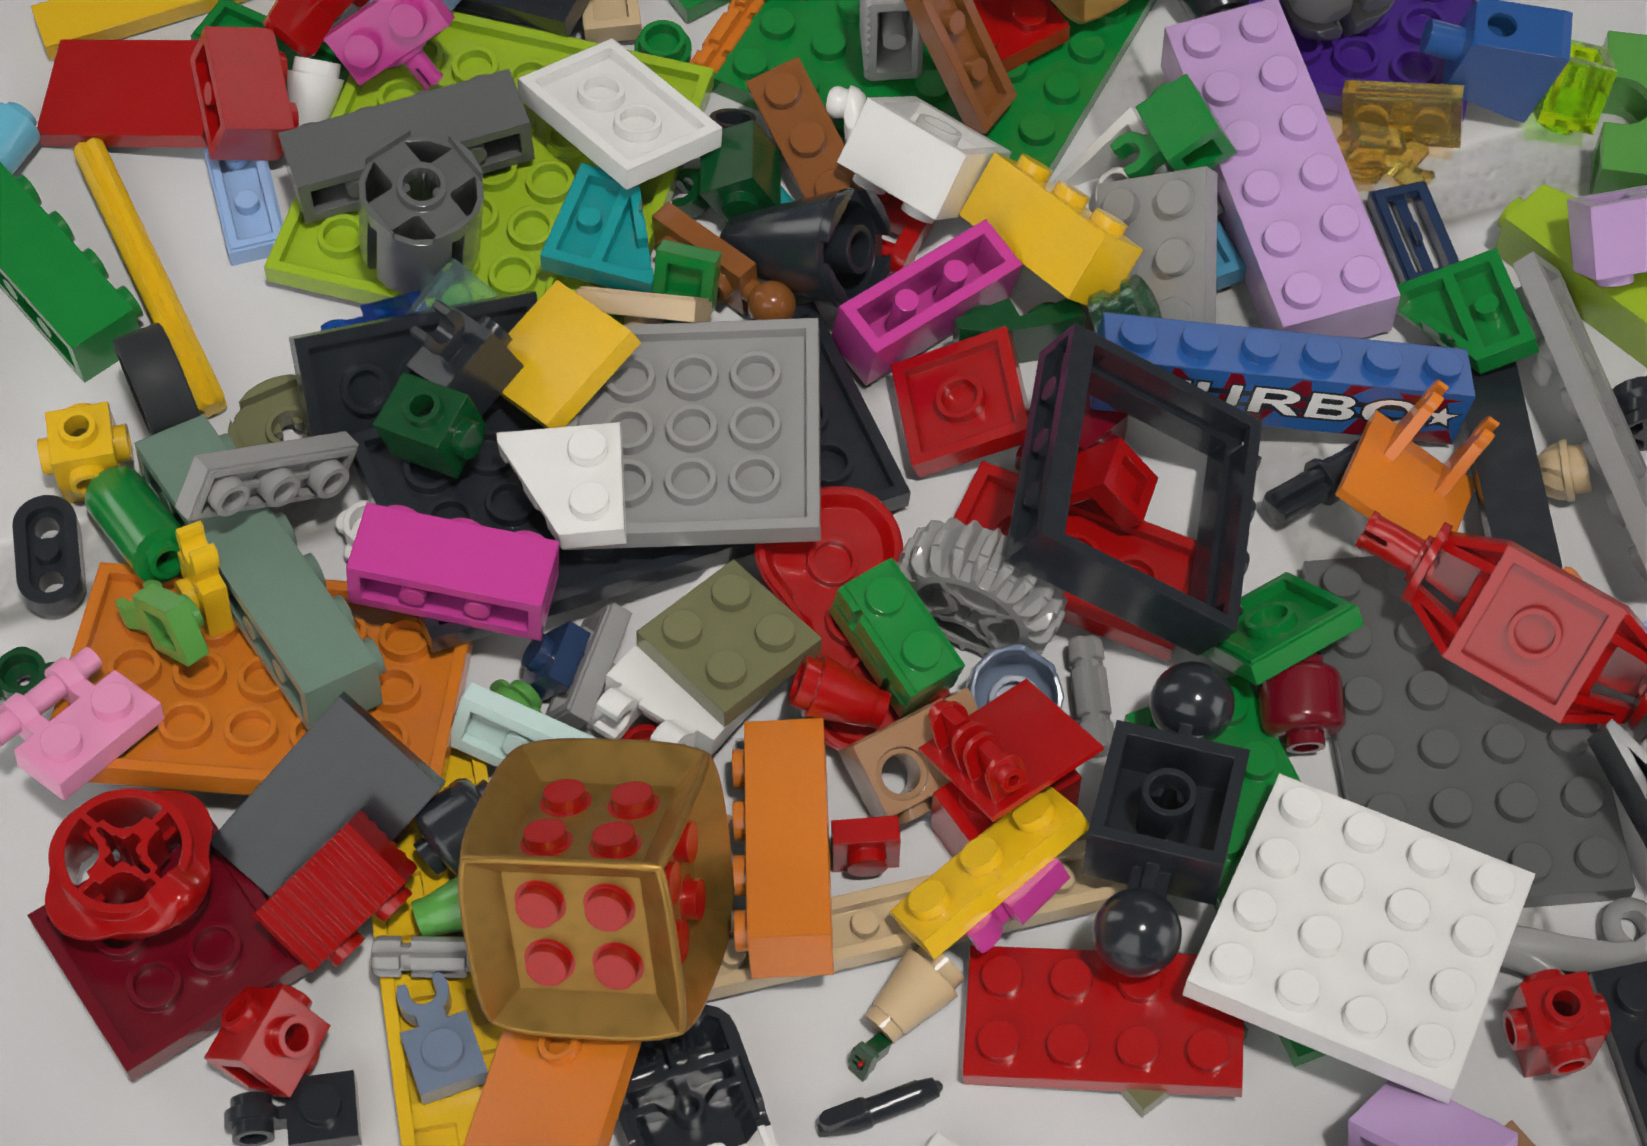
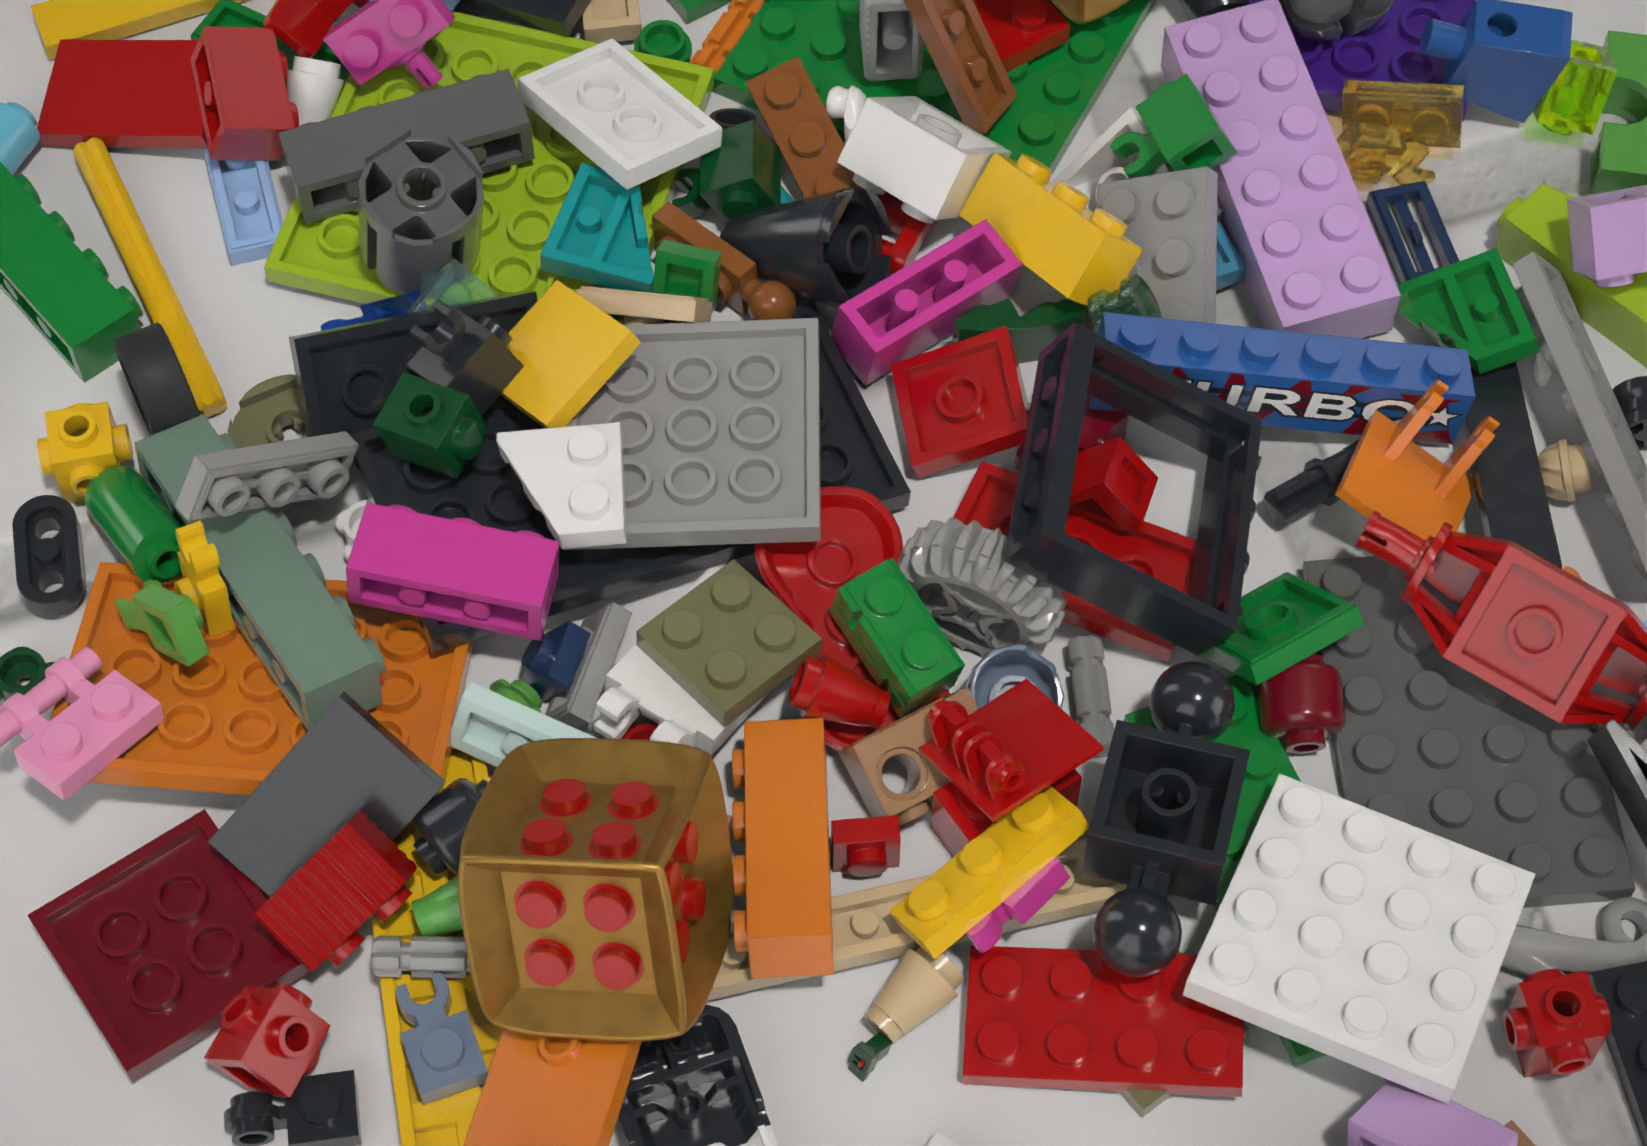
(153, 826): red piece -> none
(864, 1113): black piece -> none

